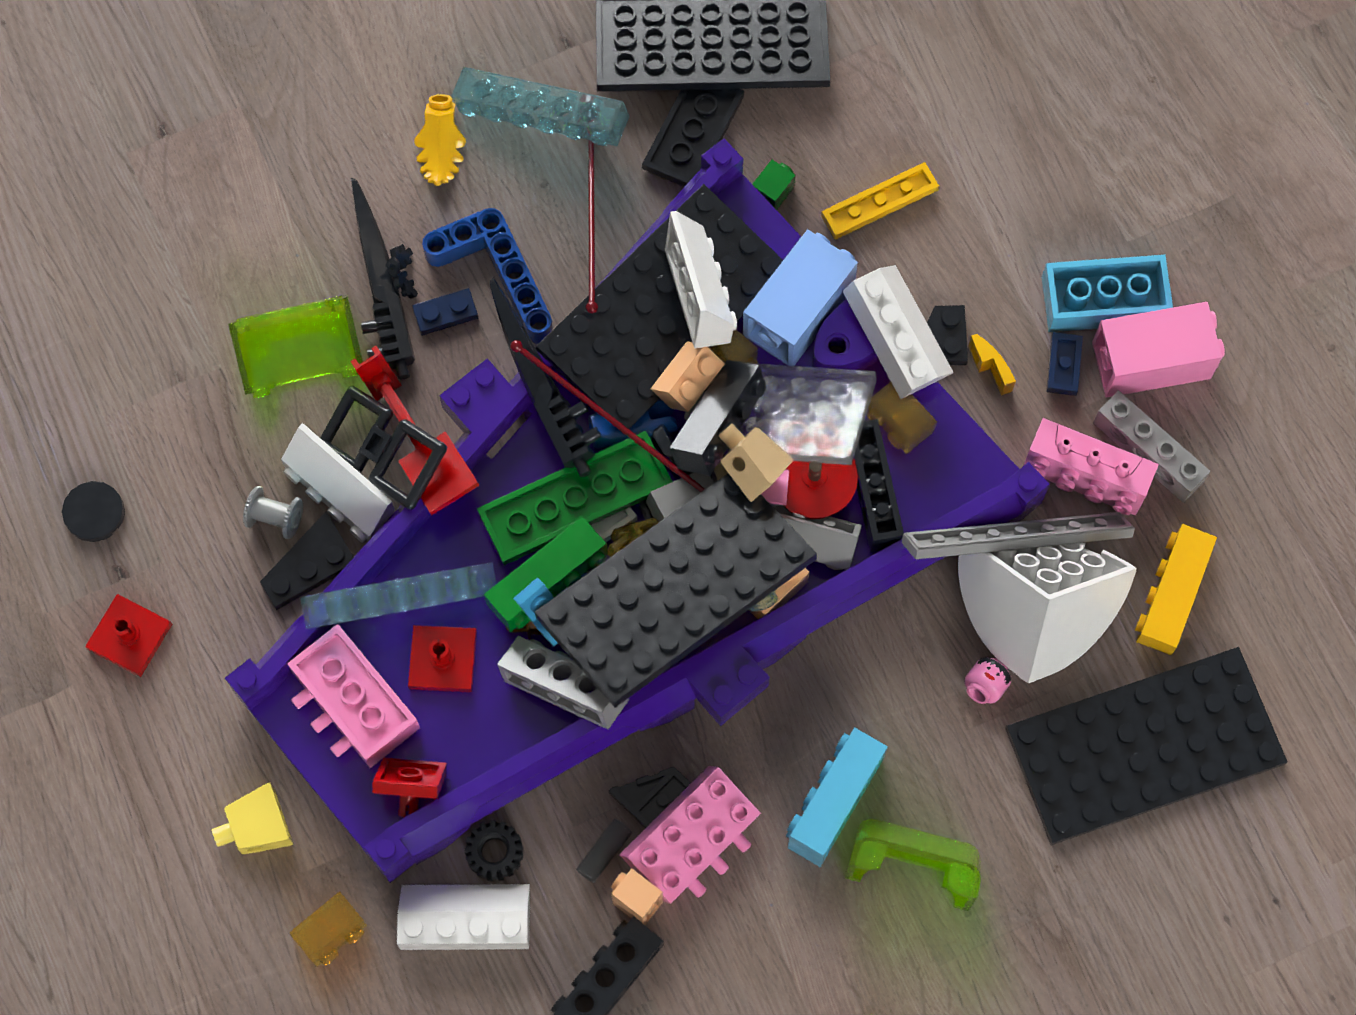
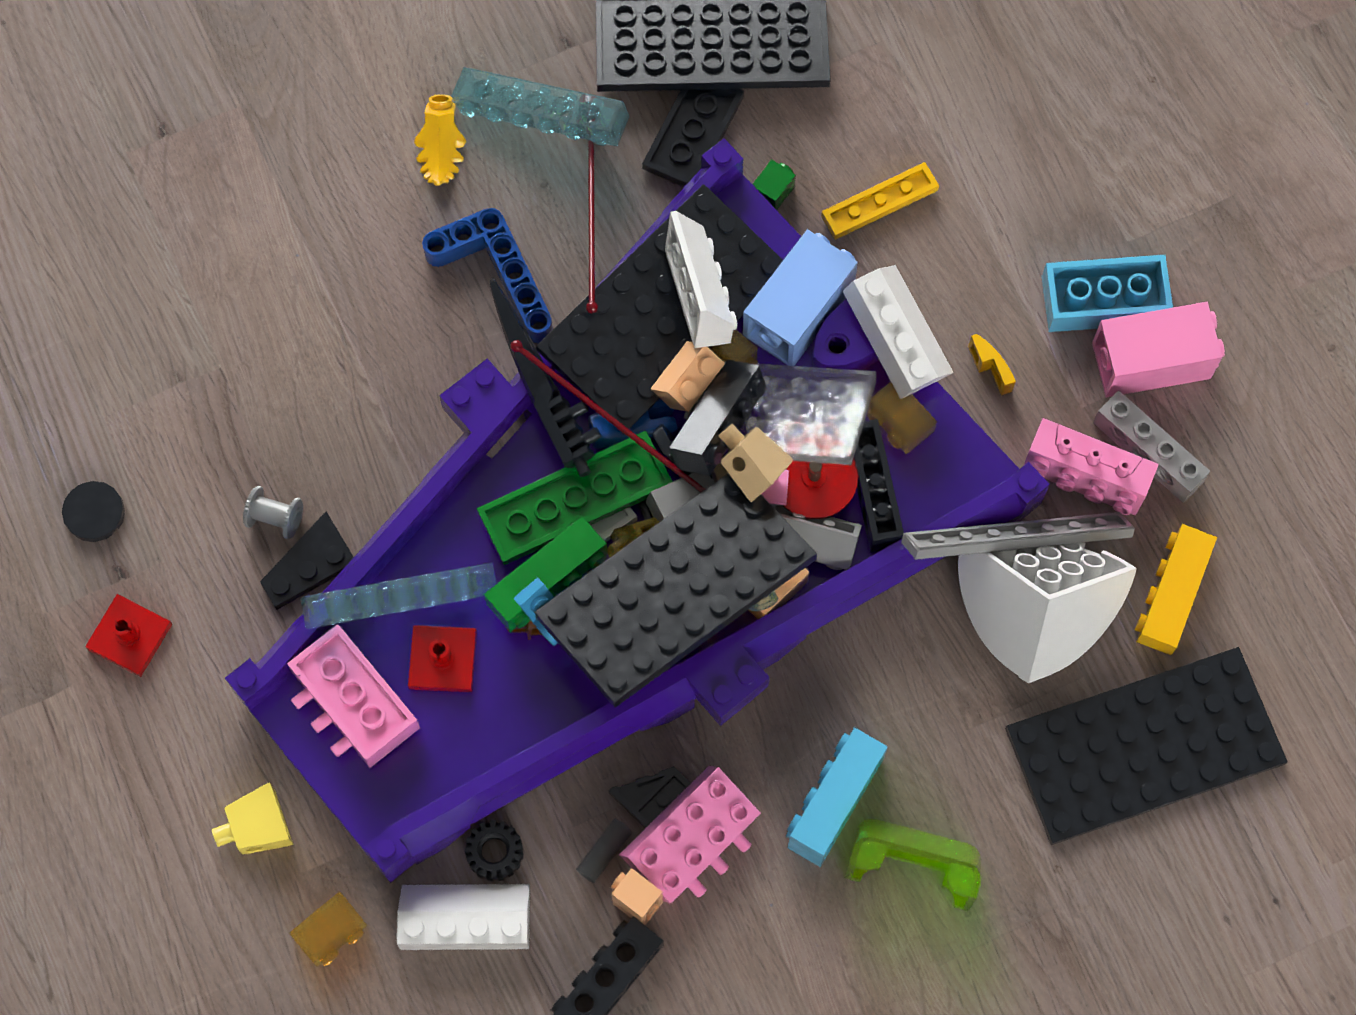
(295, 344): clear neon green windscreen -> none
(336, 484): white slope -> none
(382, 446): black bar -> none
(387, 308): black piece -> none
(399, 260): black animal -> none
(409, 781): red tile -> none
(445, 311): dark blue plate -> none
(452, 476): red piece -> none
(520, 670): light grey brick -> none
(949, 330): black wing -> none
(987, 680): bright pink head -> none
(1064, 364): dark blue plate -> none

